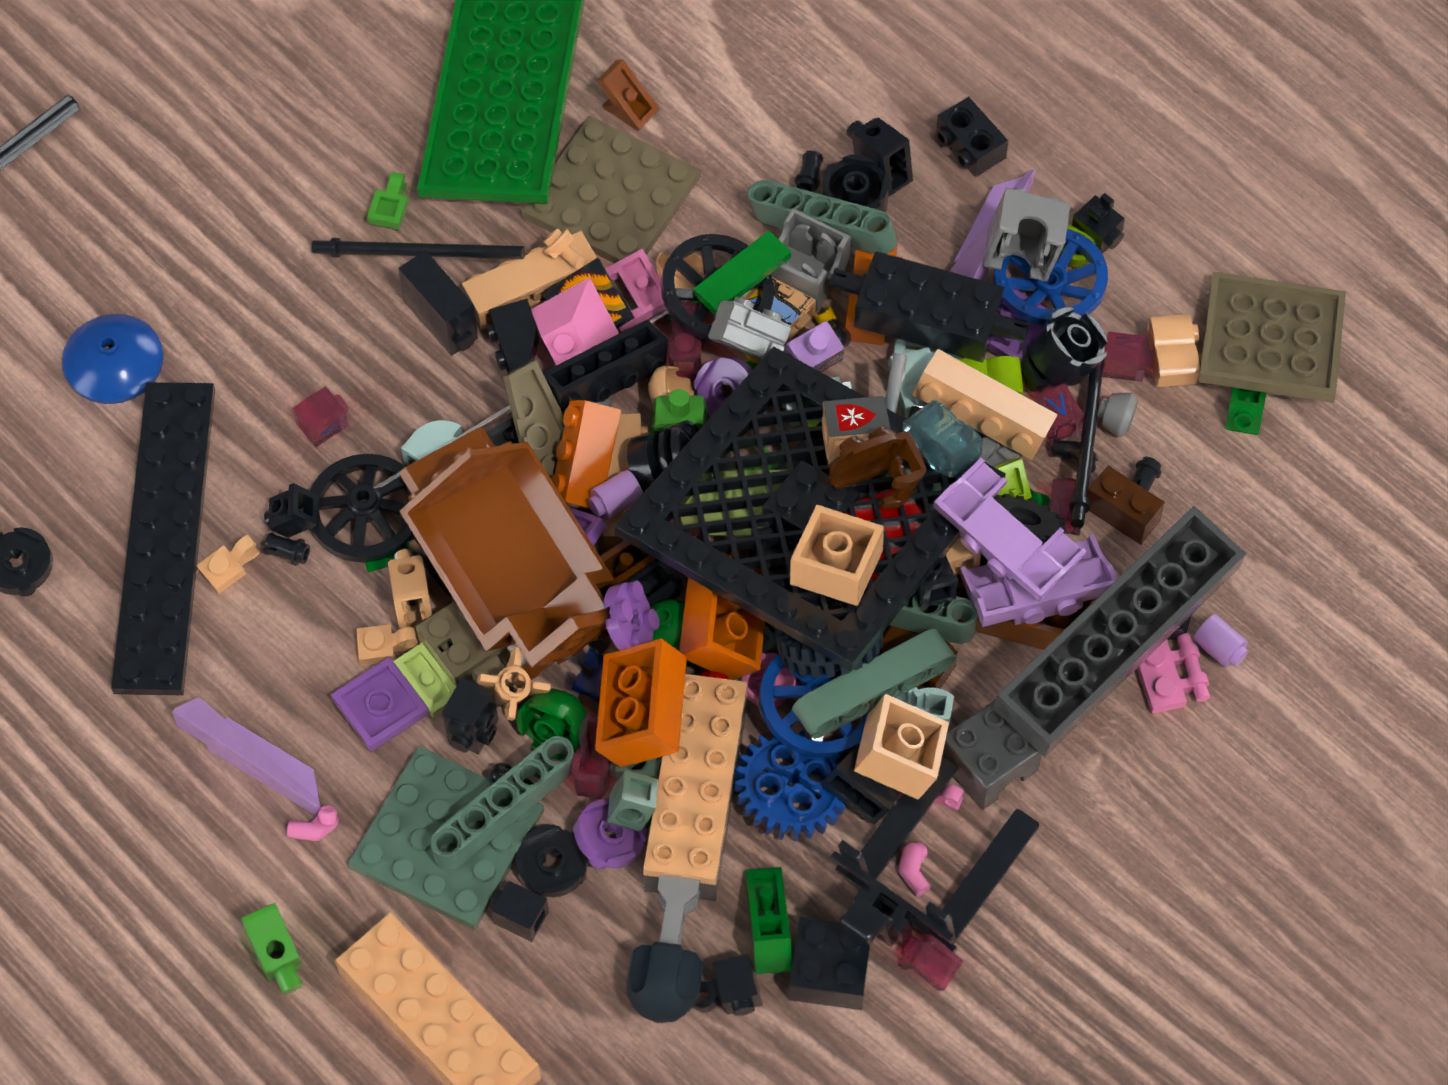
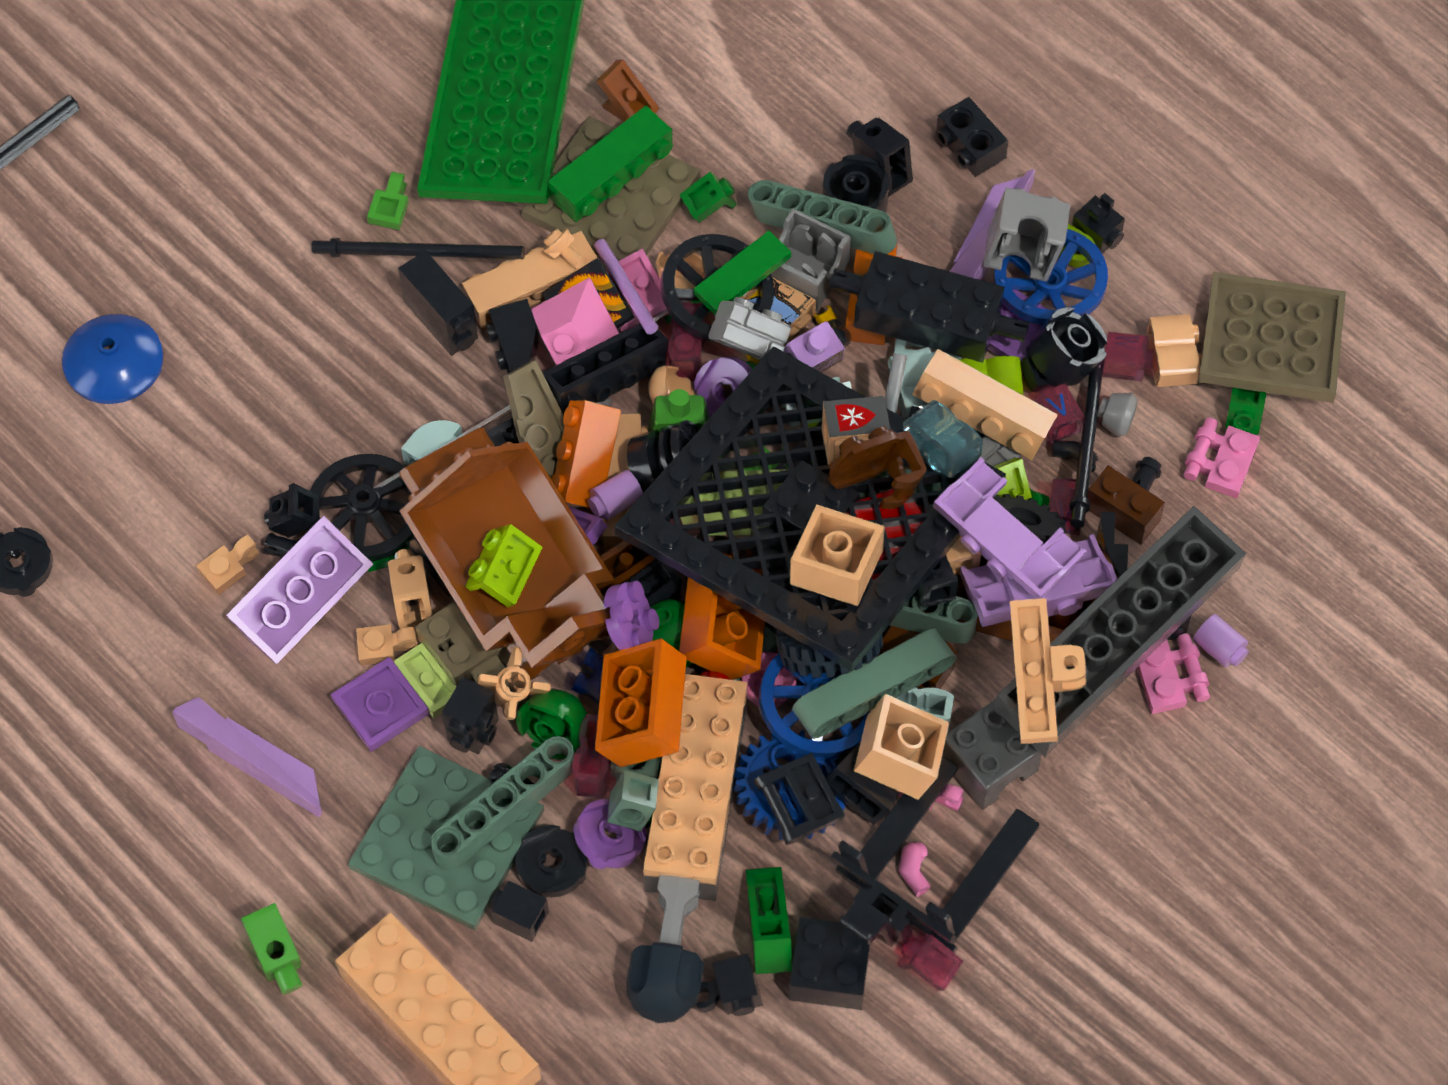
(164, 539): black plate -> none
(299, 590): none -> lavender slope
(316, 829): bright pink arm -> none
(321, 416): clear pink brick -> none
(504, 564): none -> lime bracket
(611, 164): none -> green brick
(626, 286): none -> lavender bar
(708, 196): none -> green bracket
(809, 171): black pin -> none
(810, 794): none -> black plate
(1041, 670): none -> light nougat plate
(1115, 553): none -> black slope
(1231, 462): none -> bright pink plate

